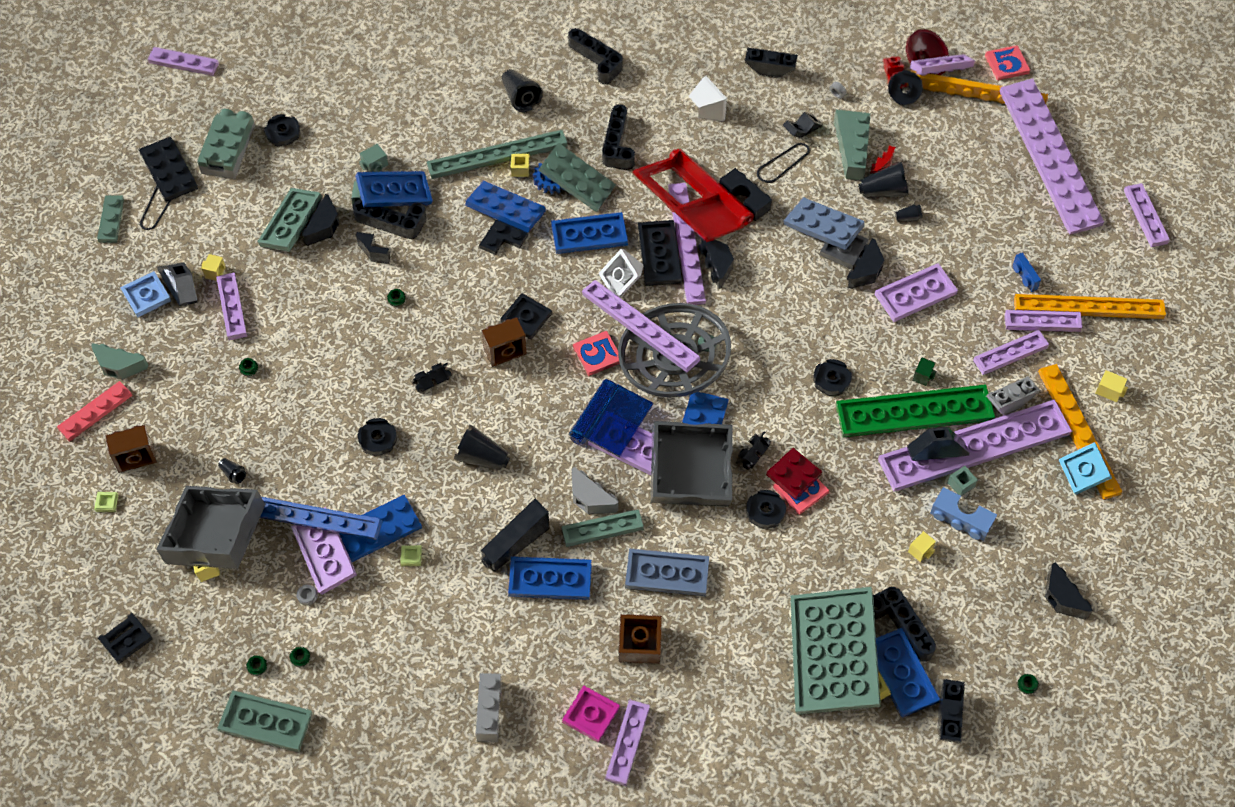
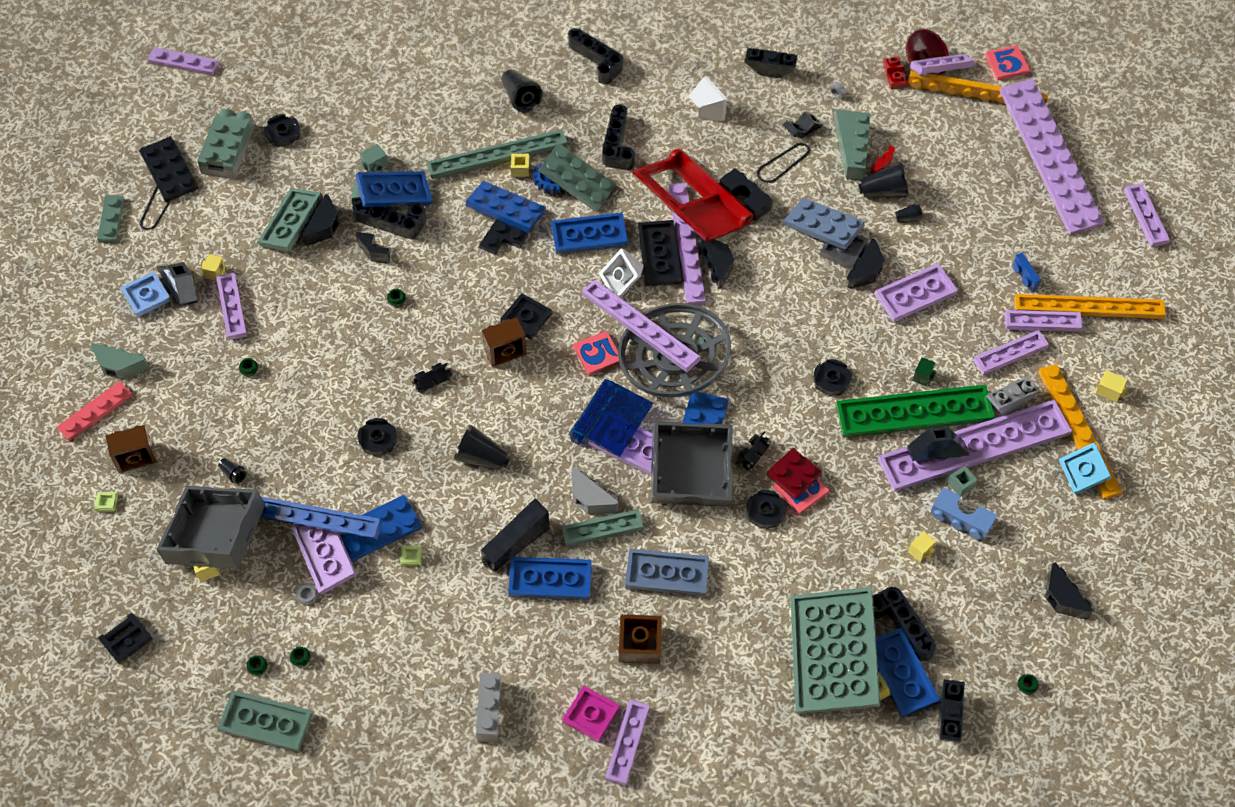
(896, 91): black plate -> none

